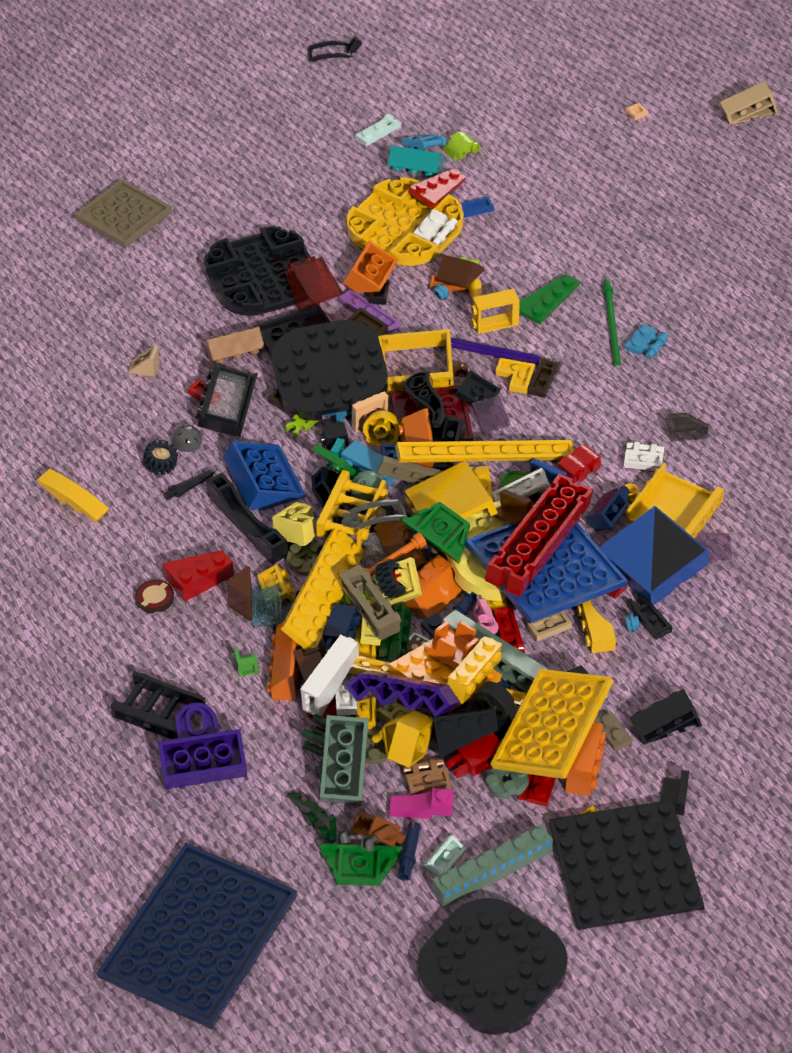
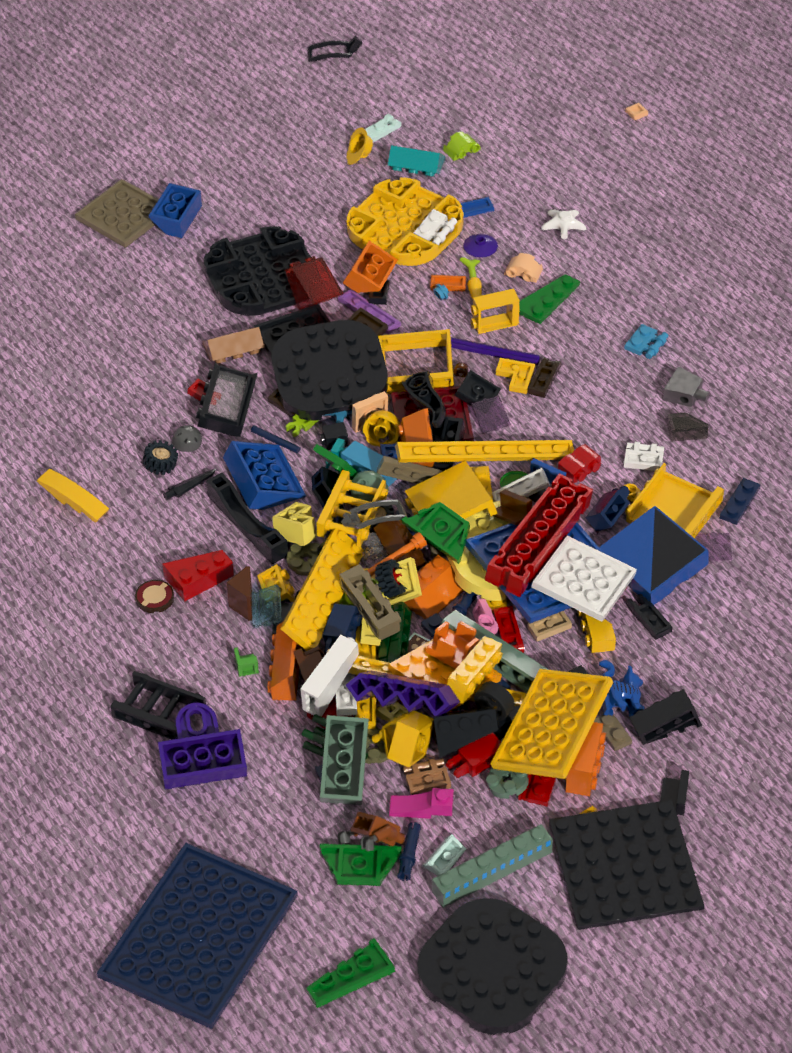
(146, 363): tan slope -> none
(176, 209): none -> blue slope
(275, 439): none -> dark blue bar
(316, 816): dark green wing -> none
(359, 146): none -> yellow piece
(360, 970): none -> green wing
(423, 141): dark azure plate -> none
(436, 188): wing -> none
(458, 271): reddish brown slope -> none
(480, 245): none -> dark purple dish
(524, 266): none -> light nougat cylinder
(563, 221): none -> white animal
(584, 578): none -> white plate
(608, 290): green bar -> none
(622, 692): none -> blue animal
(632, 622): dark azure plate -> none
(684, 388): none -> flat silver torso
(740, 501): none -> dark blue plate
(749, 104): tan wedge -> none

